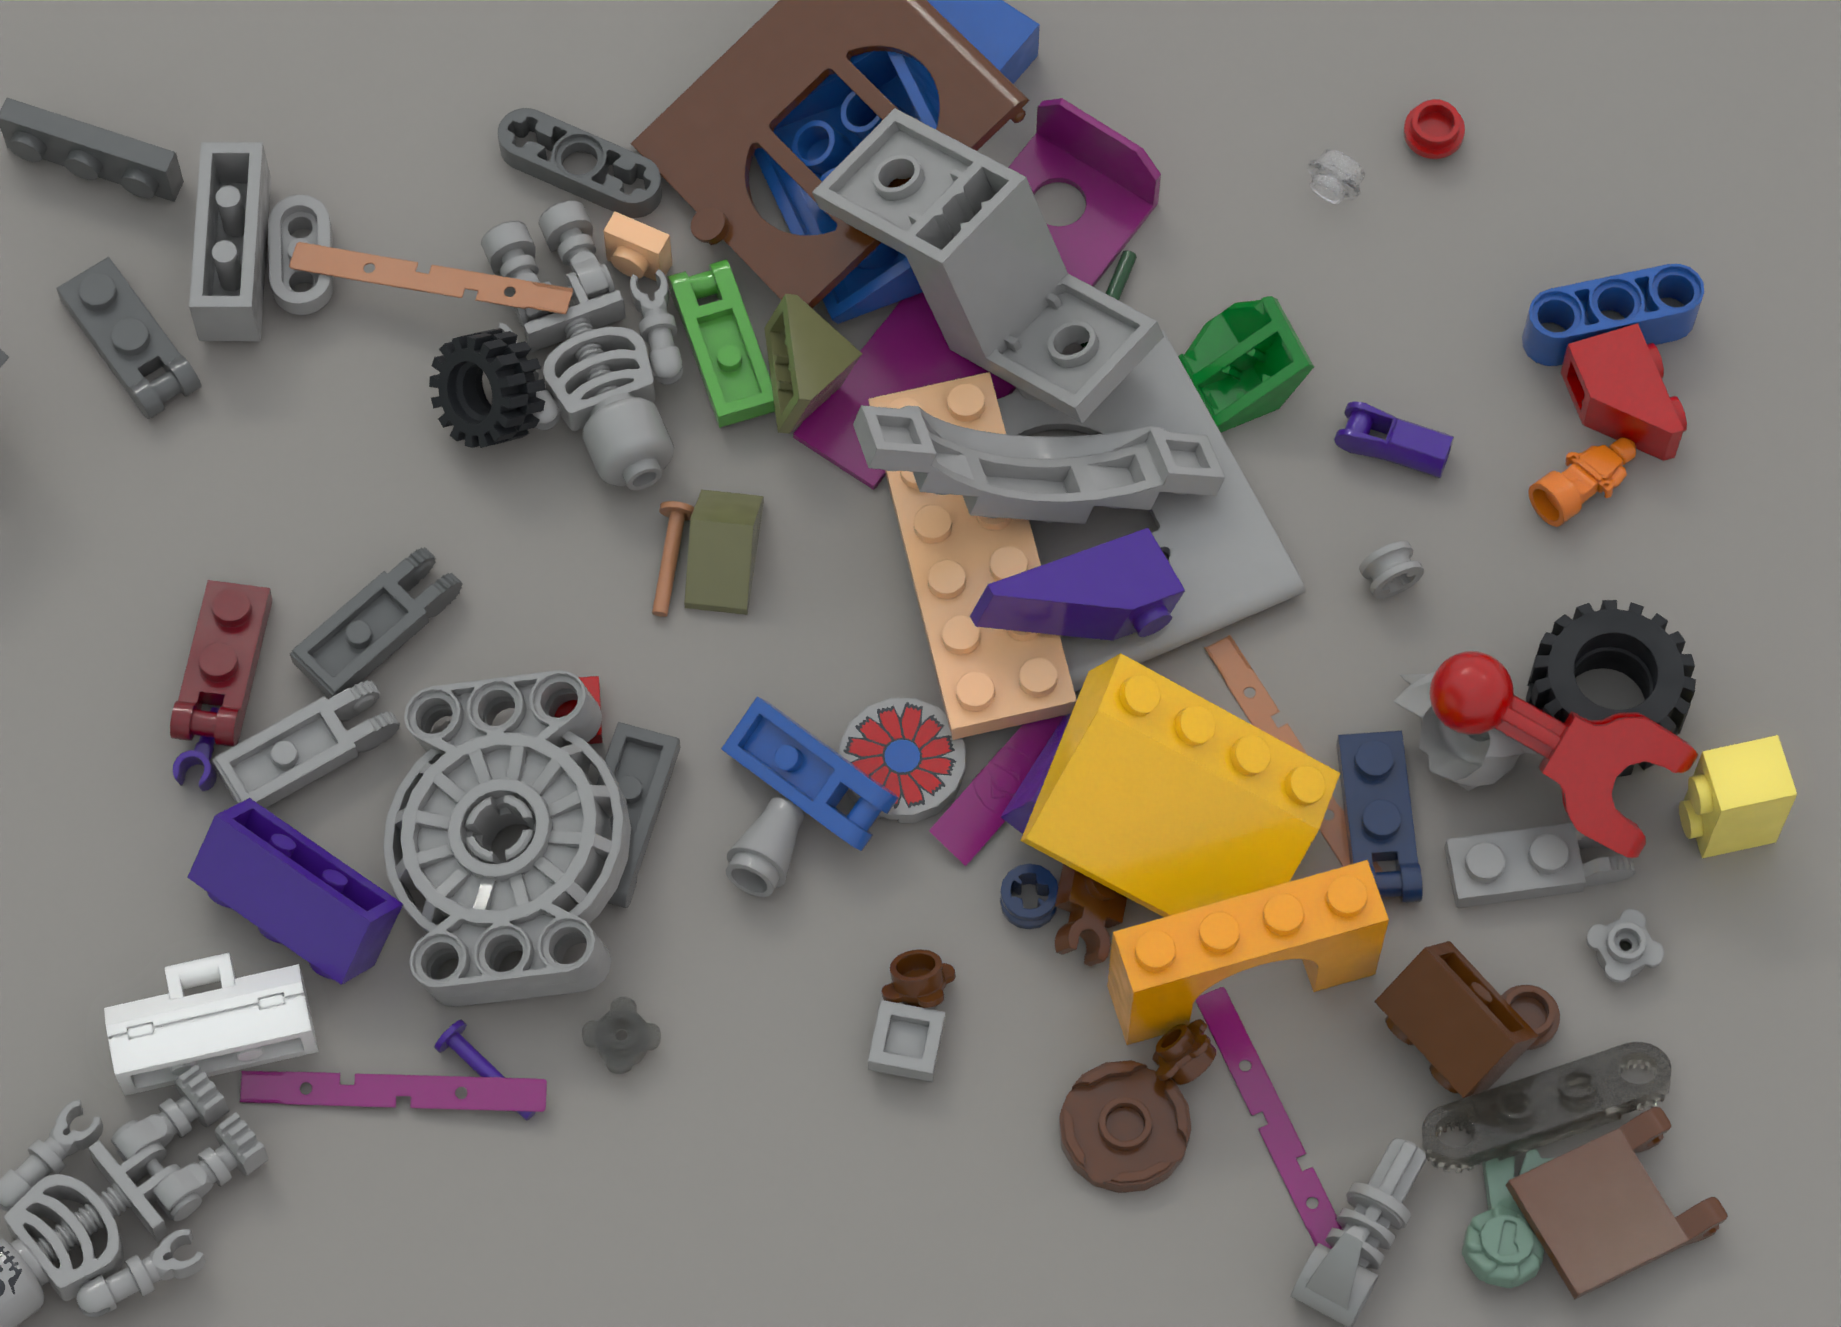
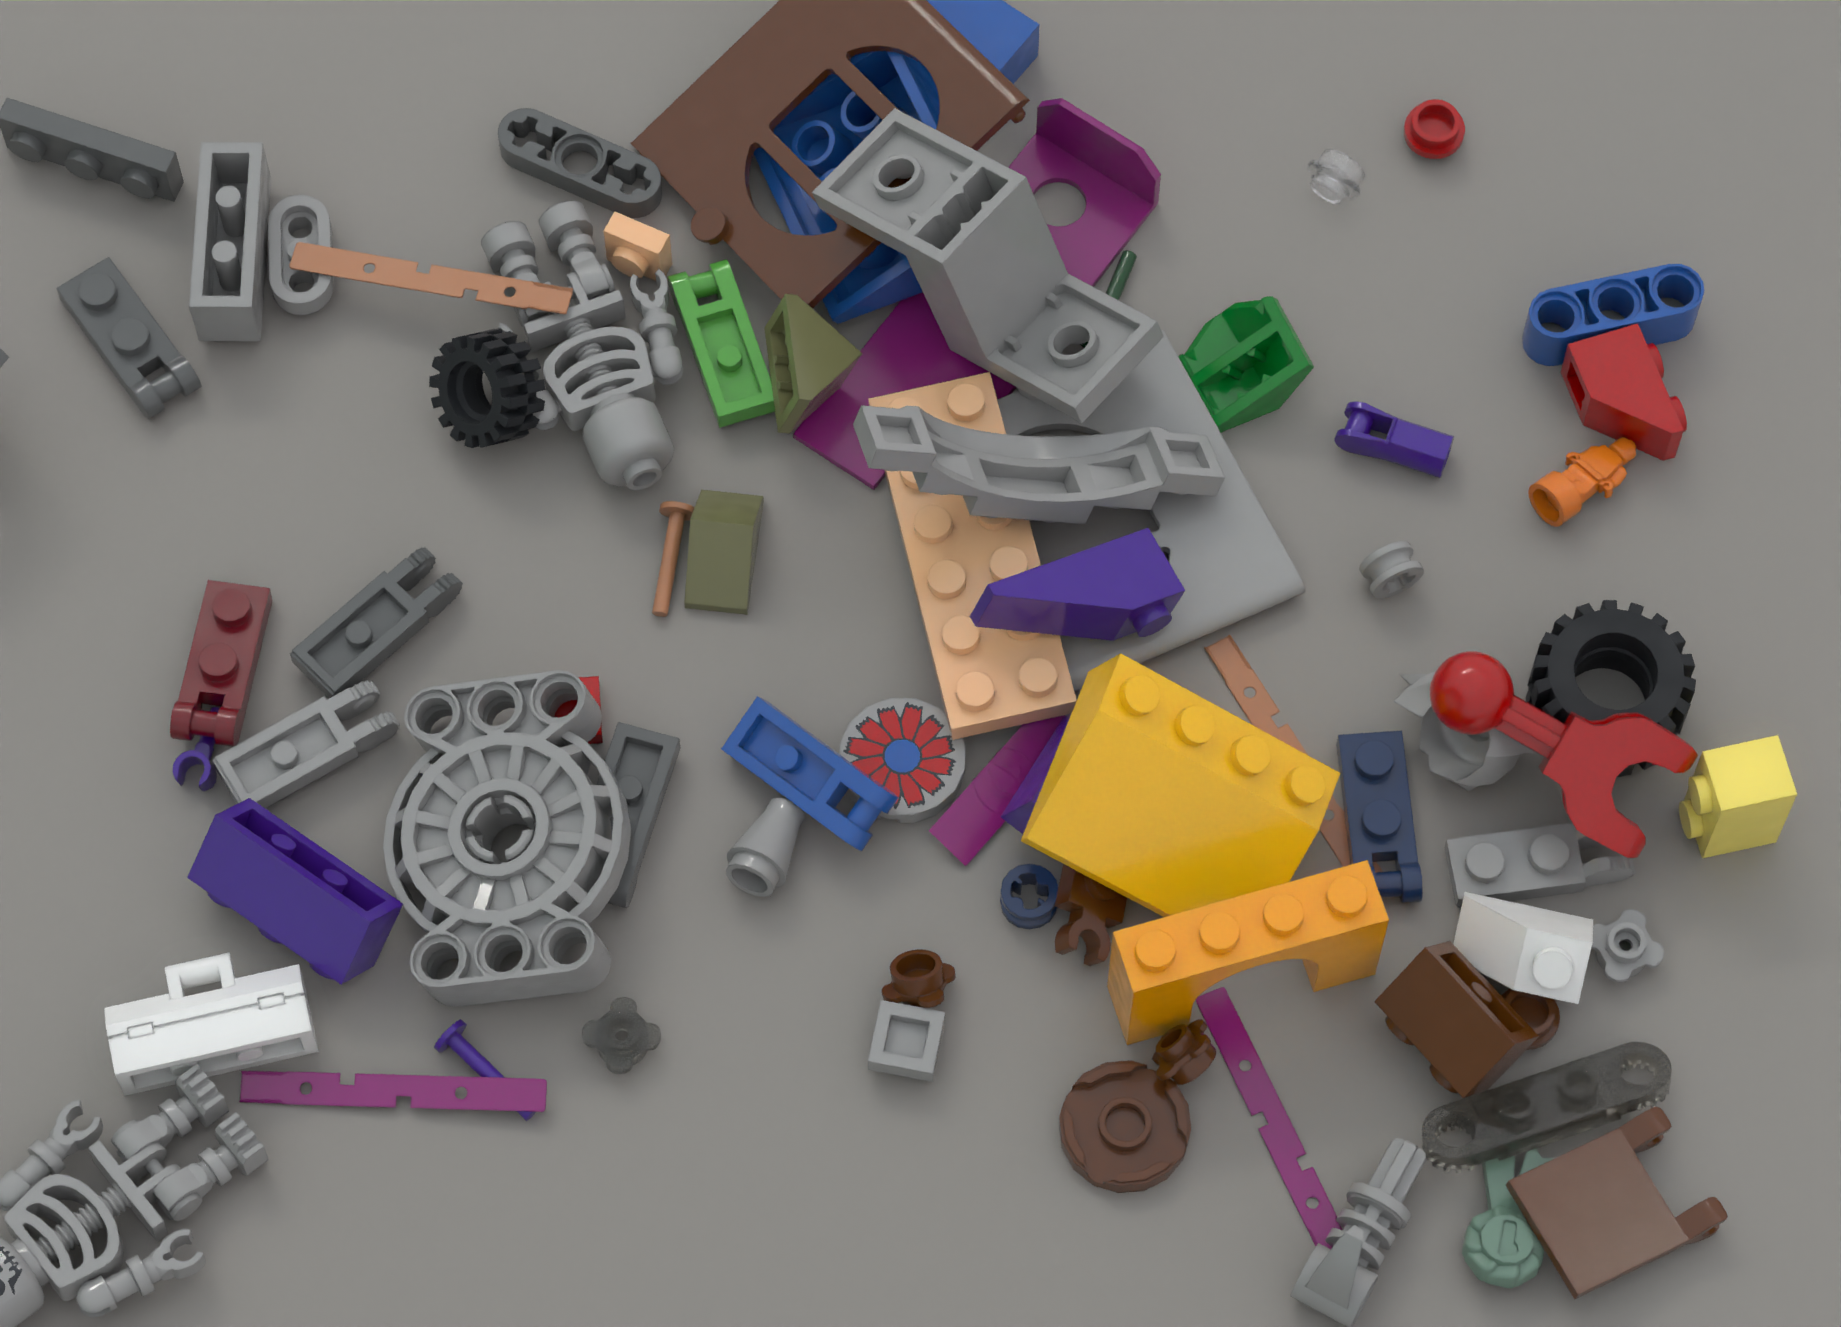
(1525, 946): none -> white slope

